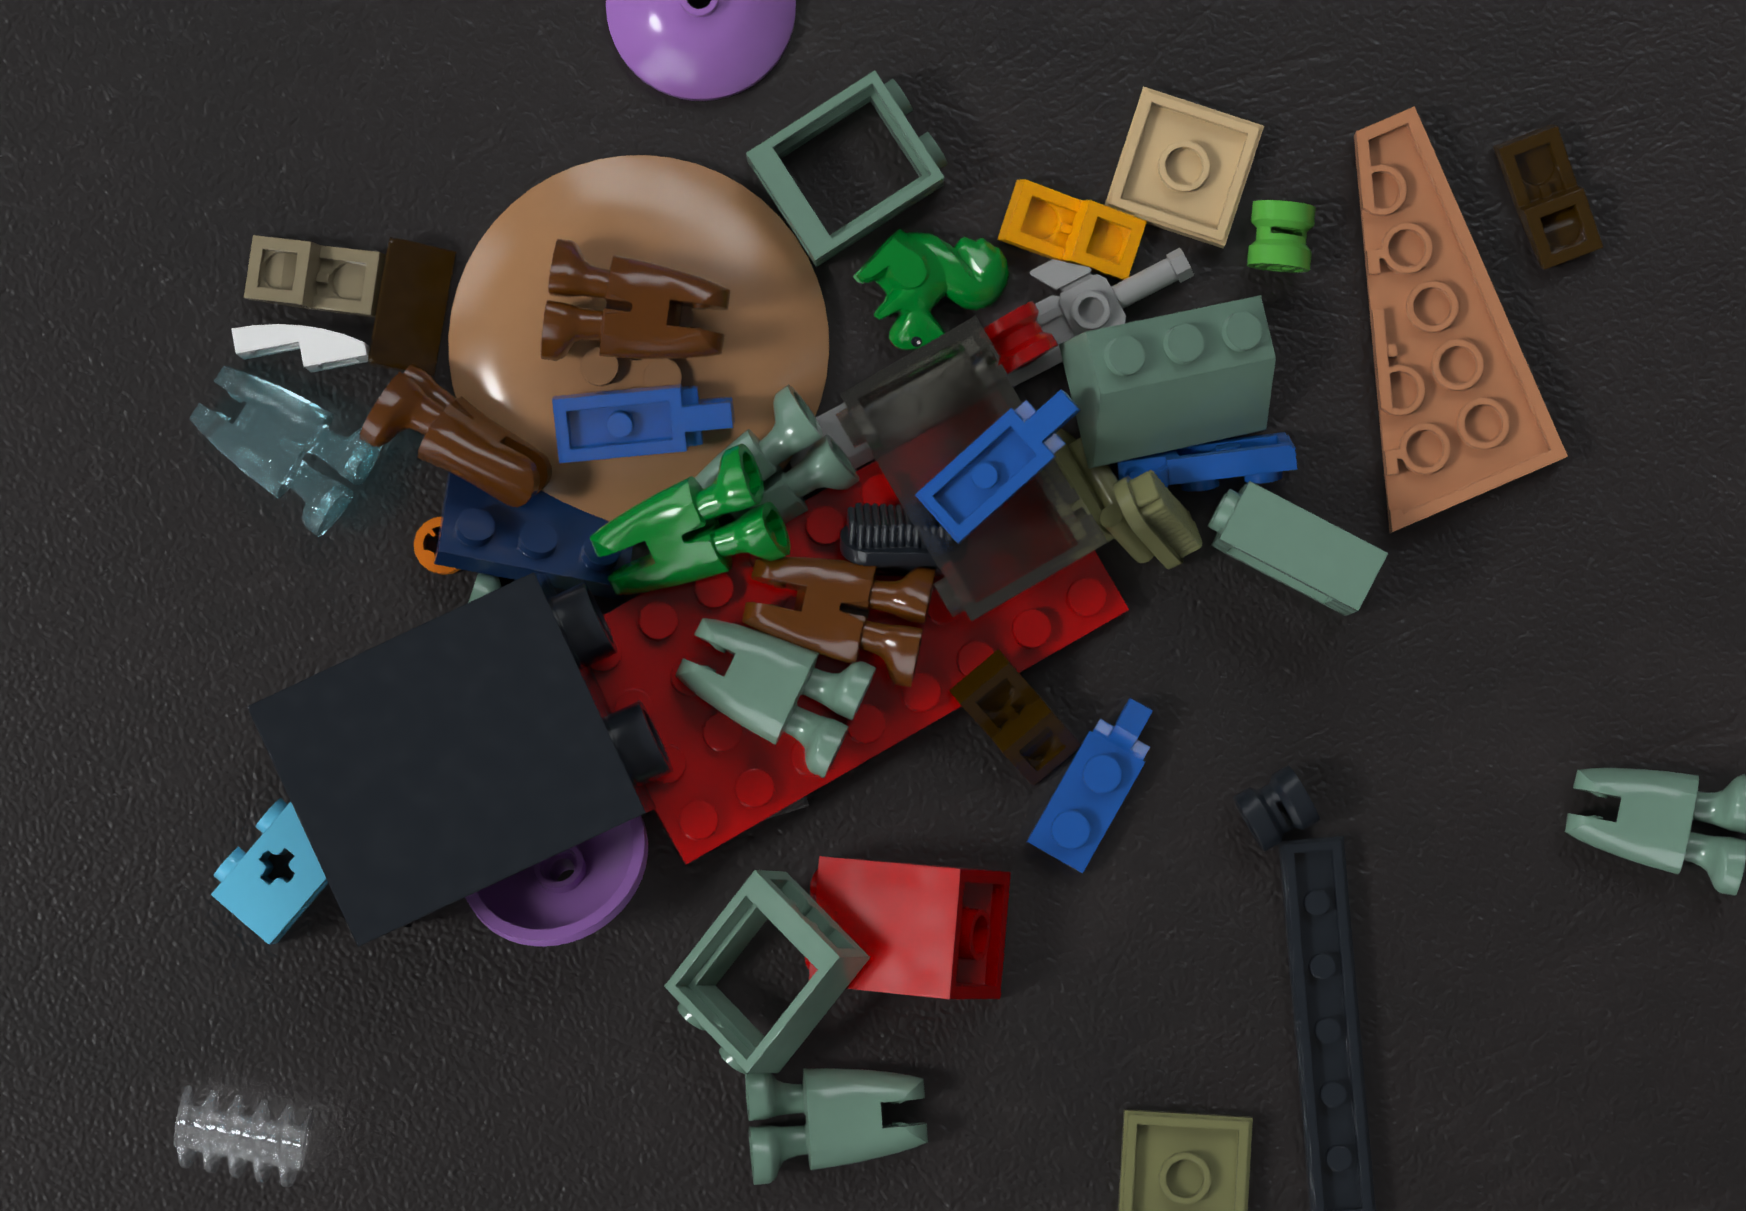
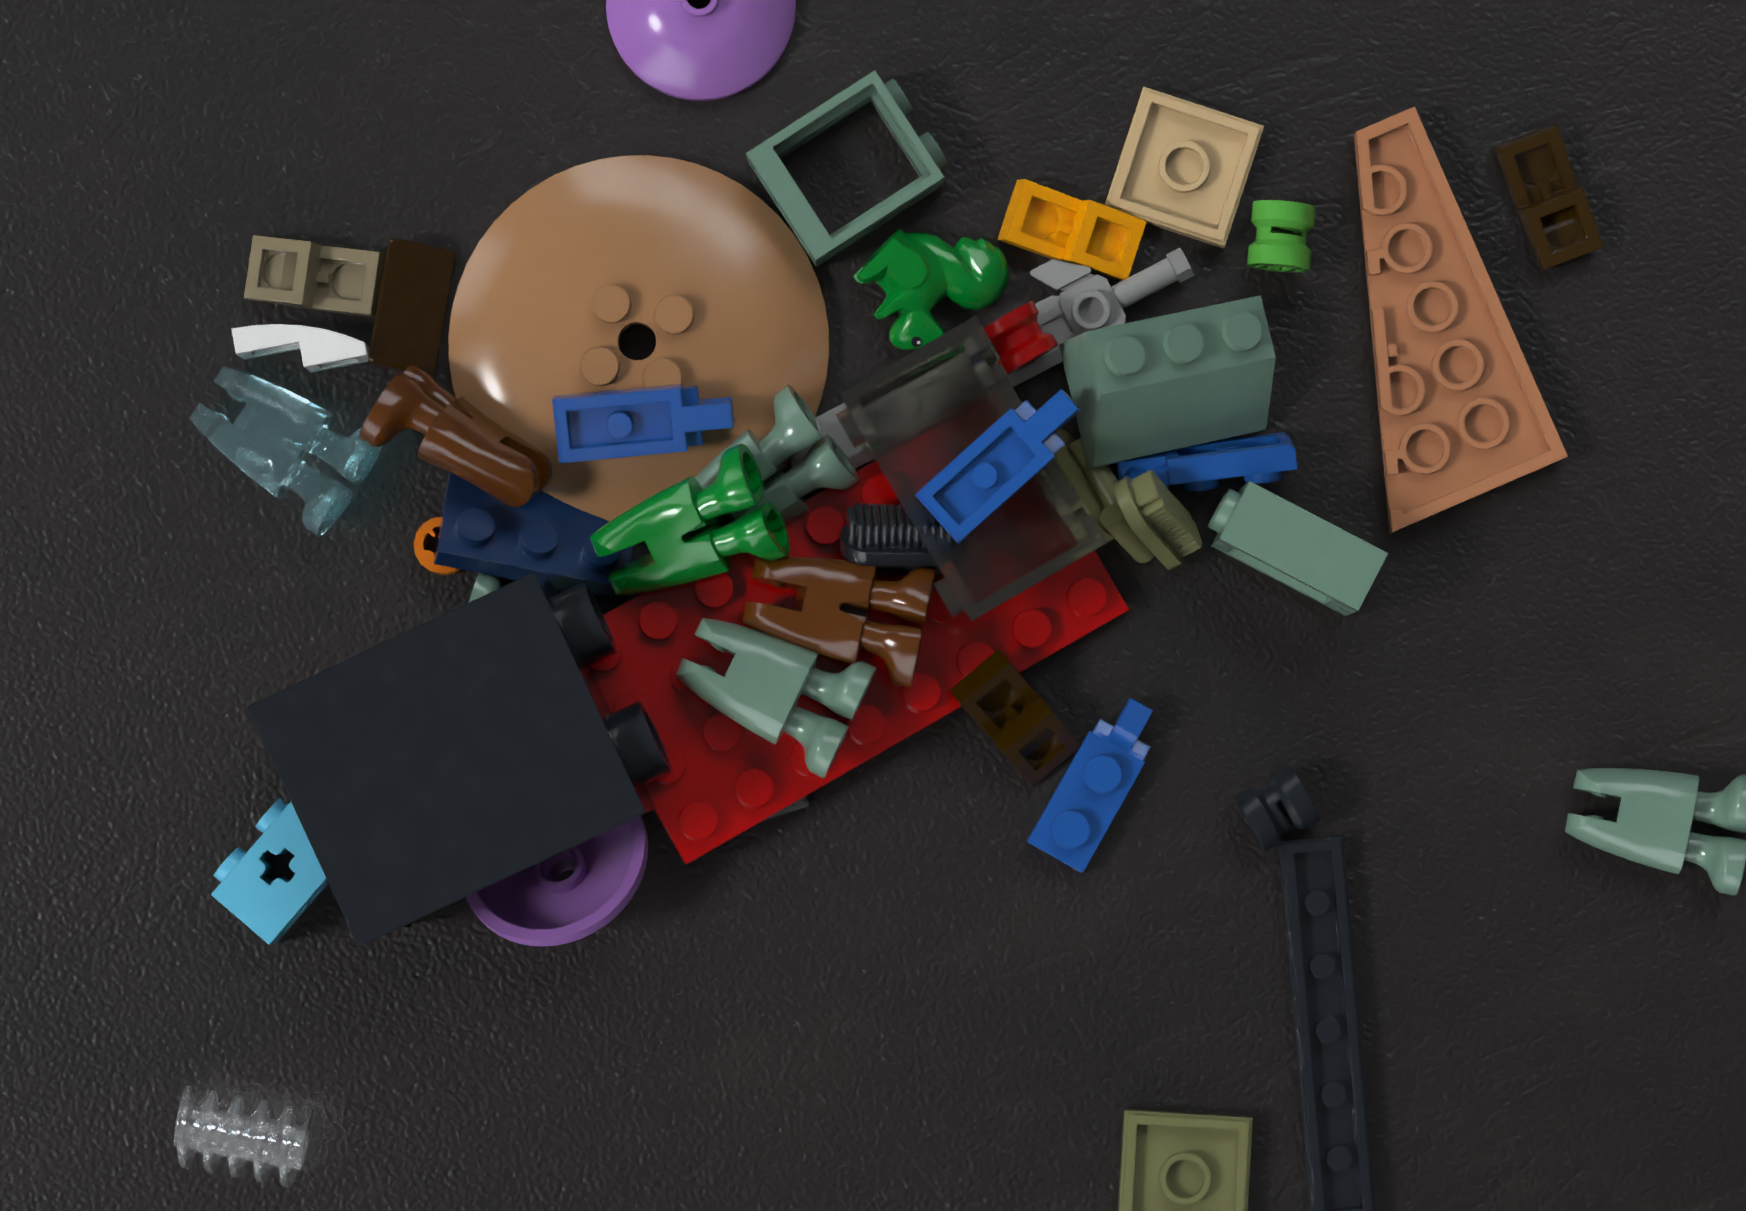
(639, 313): reddish brown piece -> none
(809, 928): sand green window -> none
(840, 1118): sand green piece -> none
(920, 924): red slope -> none

